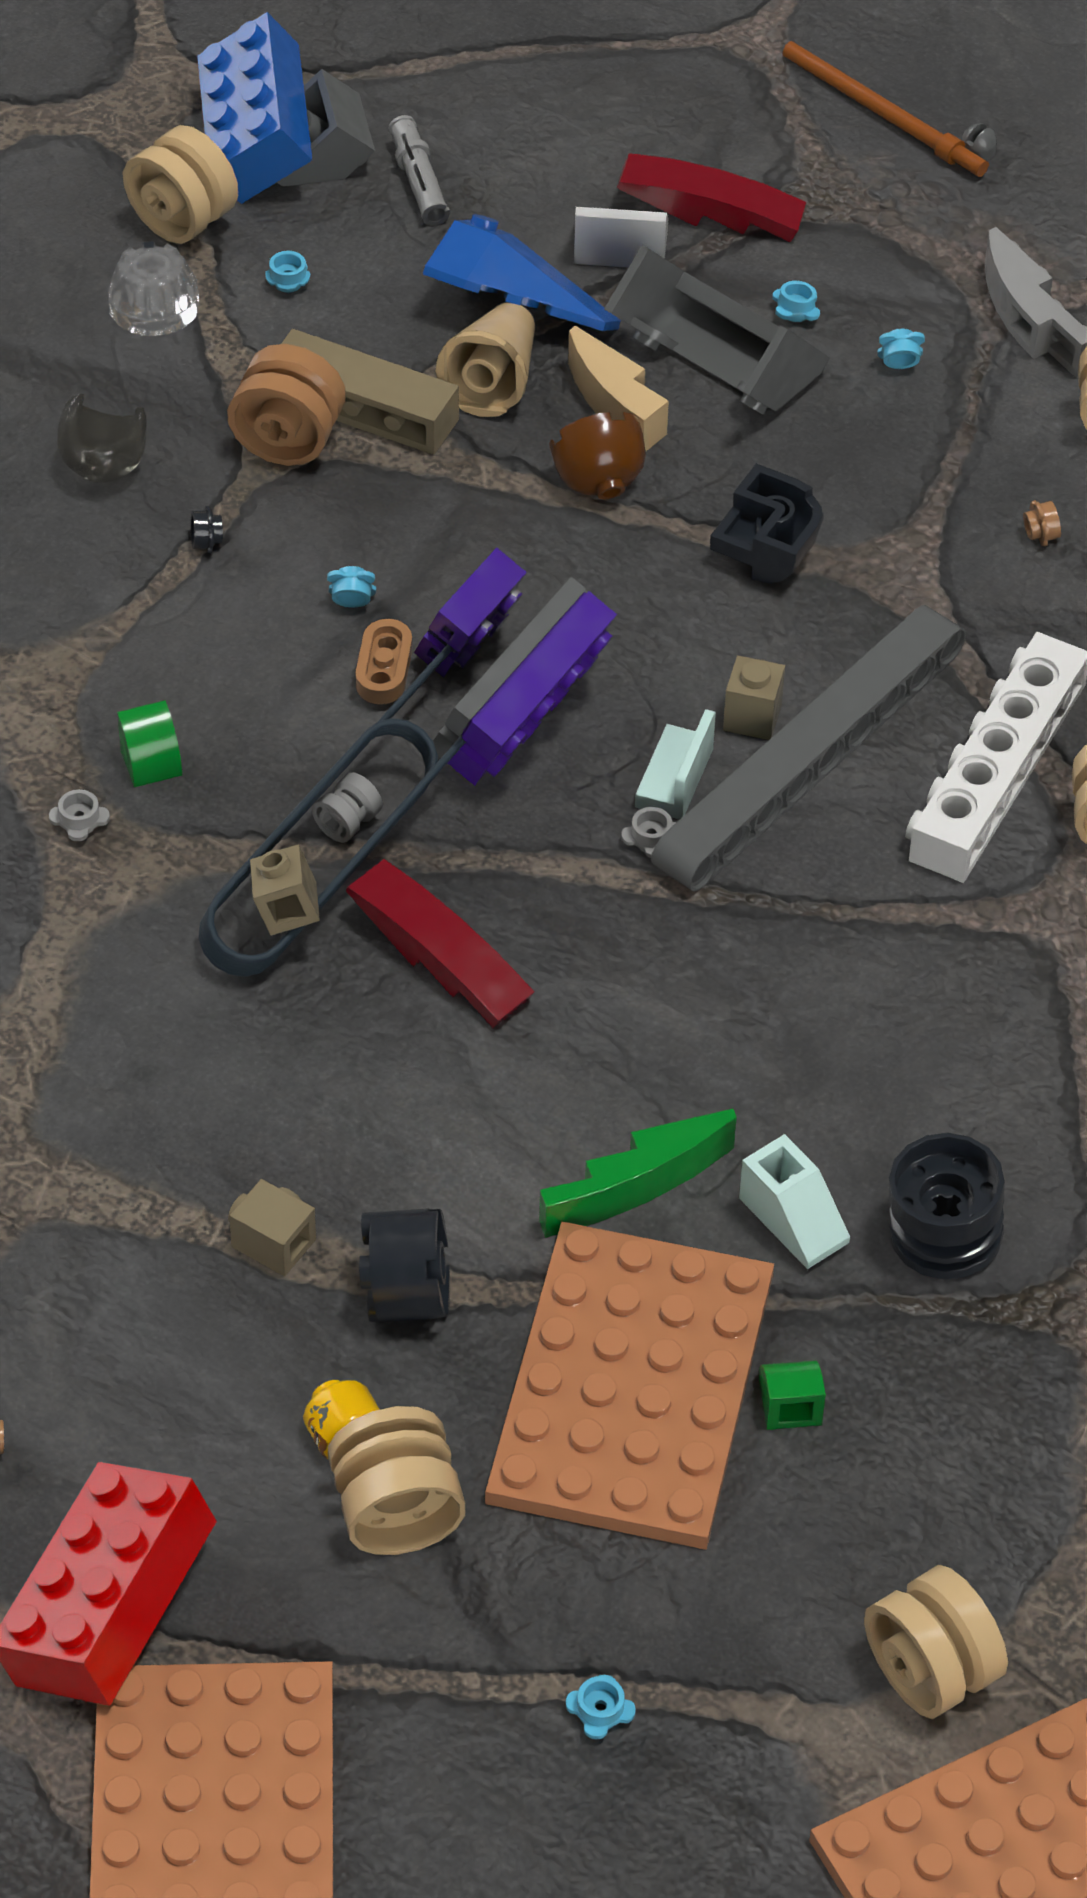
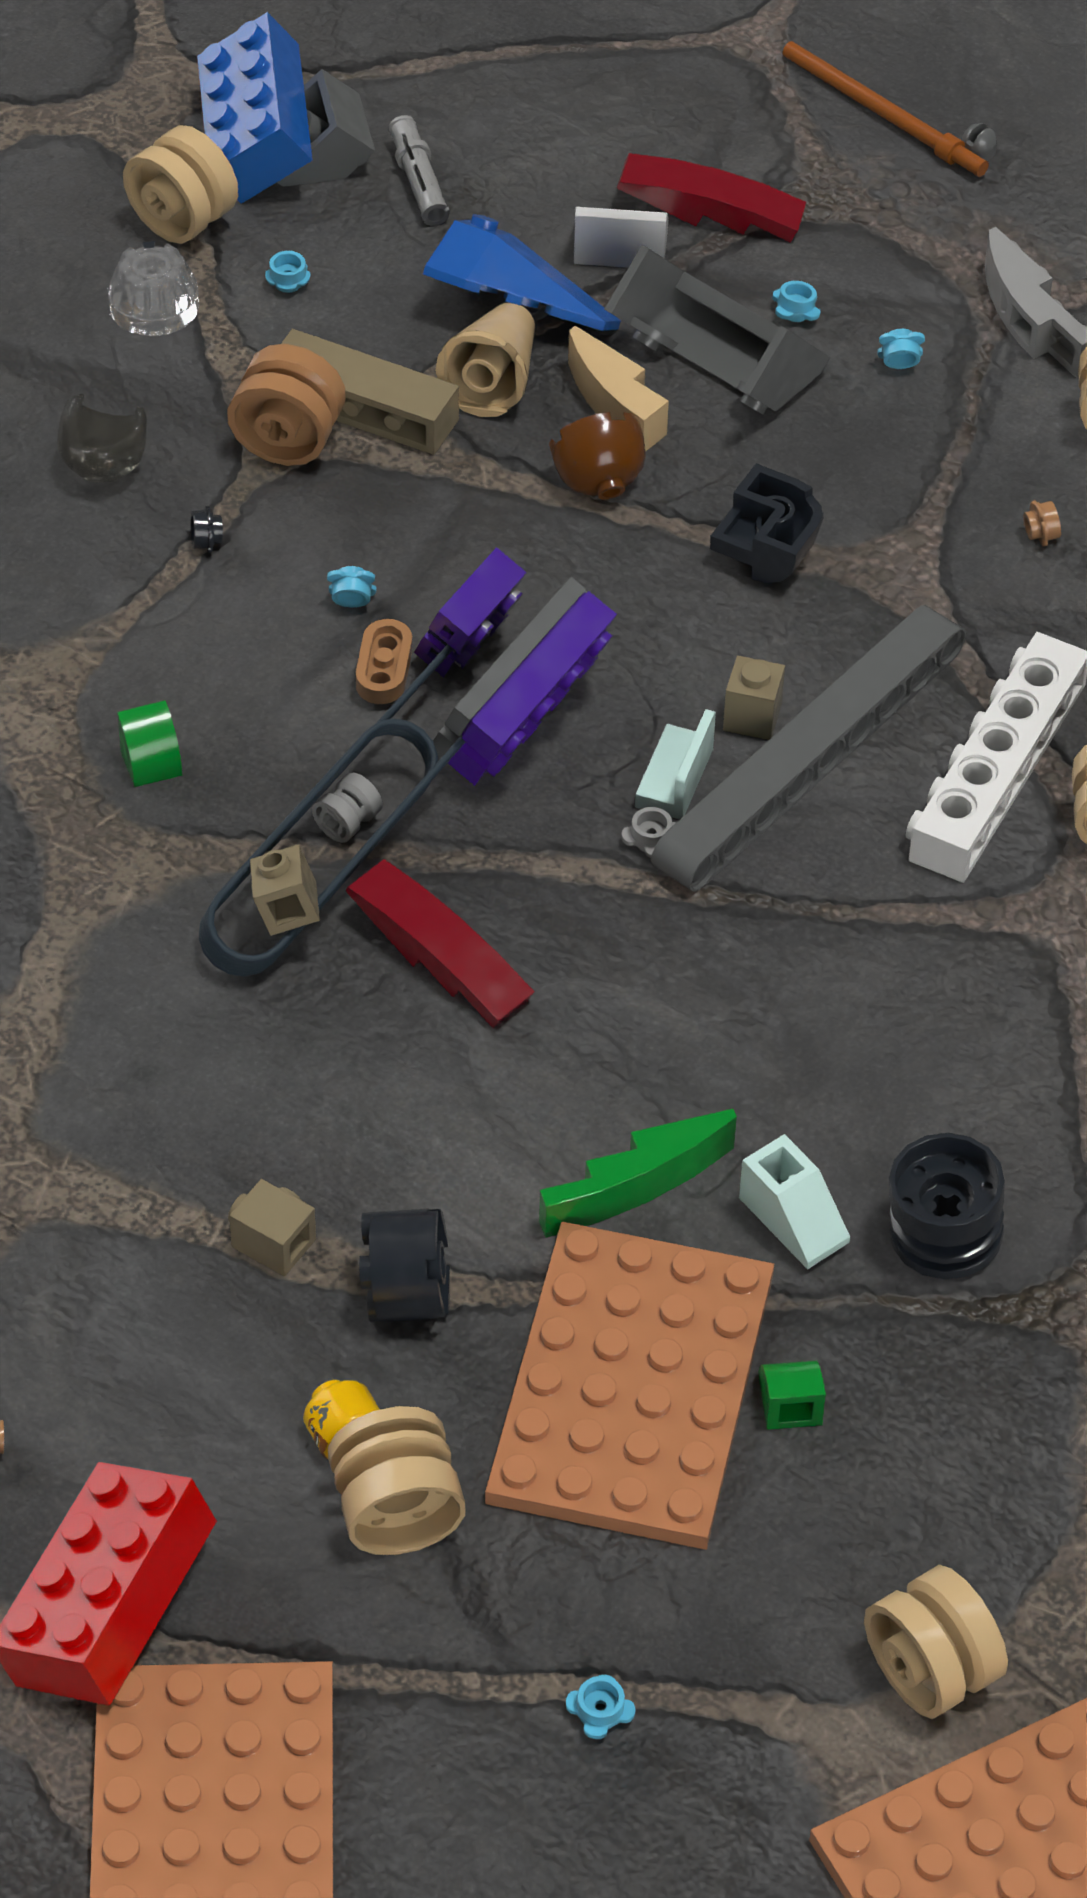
(79, 814): light grey plate -> none

